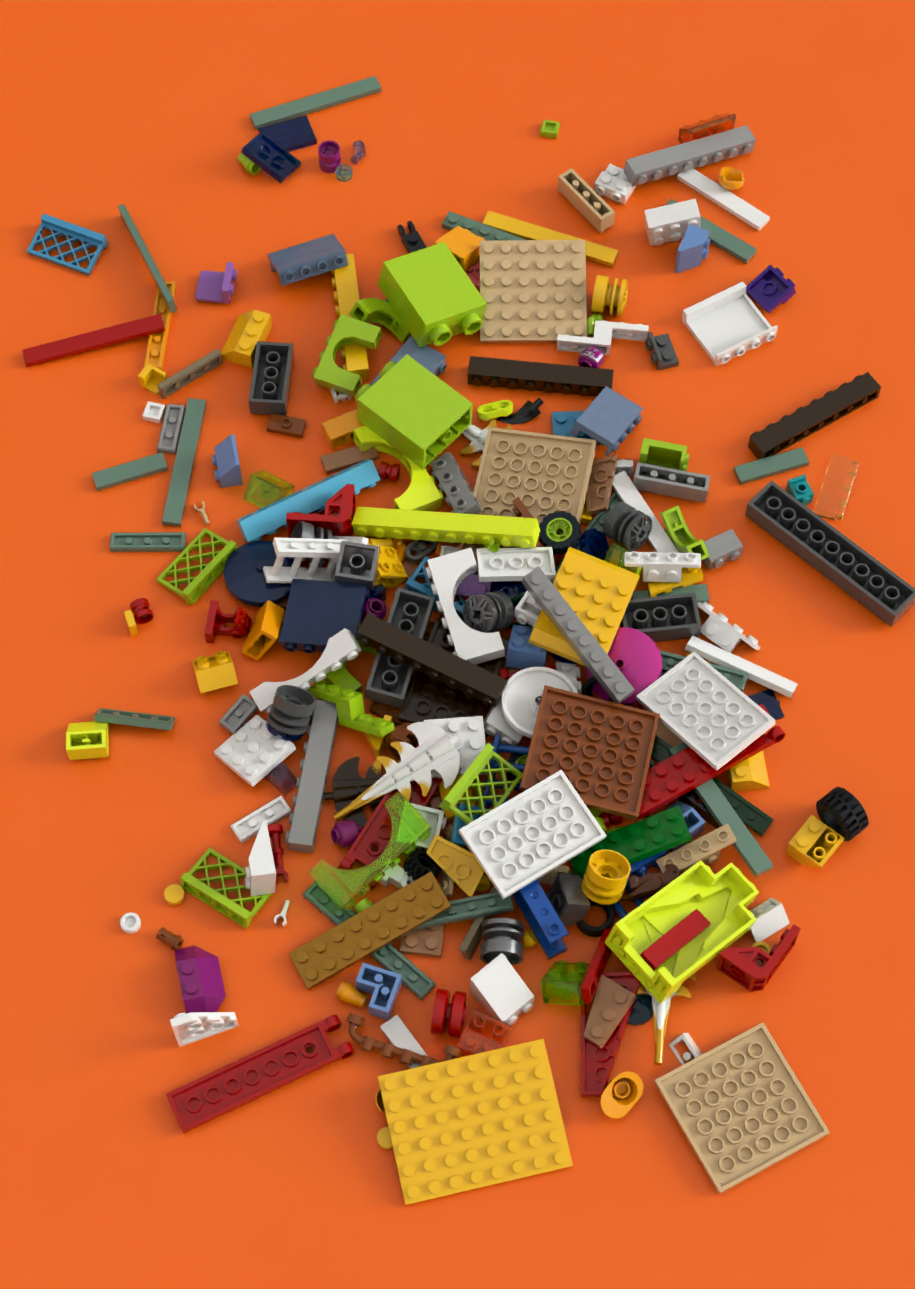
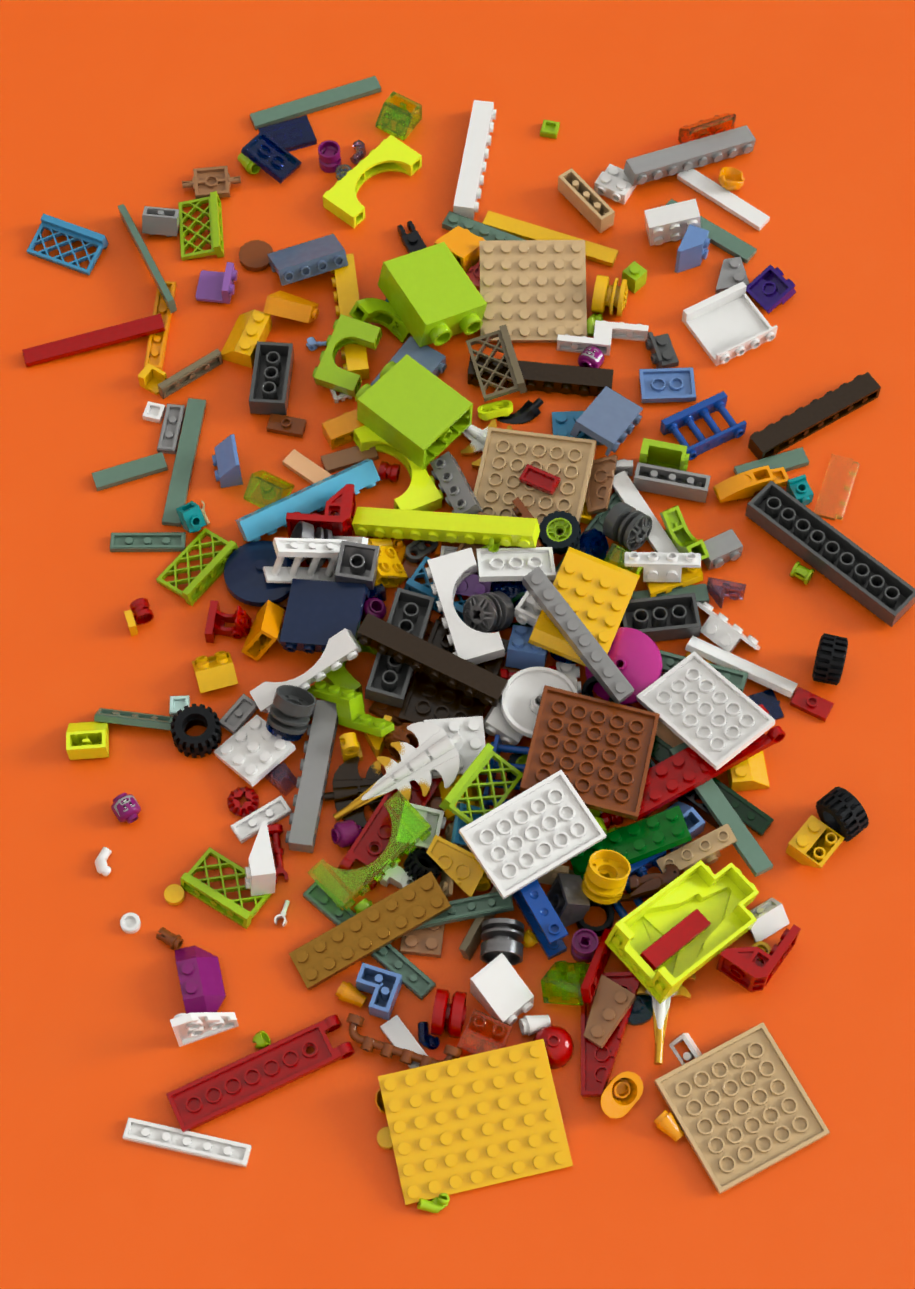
(101, 862): none -> white arm
(126, 808): none -> magenta head
(160, 221): none -> light grey brick
(178, 703): none -> light aqua tile
(187, 1142): none -> white tile
(191, 517): none -> teal brick
(196, 744): none -> black tyre
(210, 180): none -> medium nougat plate
(215, 223): none -> lime fence
(248, 807): none -> red gear
(254, 255): none -> dark orange tile
(261, 1039): none -> lime hinge
(291, 307): none -> light orange slope
(304, 467): none -> light nougat tile
(313, 345): none -> light blue hand
(350, 746): none -> yellow leg
(388, 156): none -> neon yellow arch
(399, 116): none -> clear neon green slope
(425, 1038): none -> clear blue arm
(434, 1205): none -> lime arm
(474, 158): none -> white brick
(510, 357): none -> dark tan fence
(533, 1023): none -> white cone
(539, 479): none -> red tile
(558, 1045): none -> red cylinder
(584, 945): none -> magenta wheel
(635, 276): none -> lime brick
(667, 385): none -> medium blue plate
(668, 1125): none -> light orange cone
(702, 410): none -> blue fence
(719, 588): none -> slope
(731, 273): none -> light grey wing
(748, 482): none -> light orange slope
(802, 572): none -> lime bush
(811, 704): none -> red plate
(830, 659): none -> black tyre

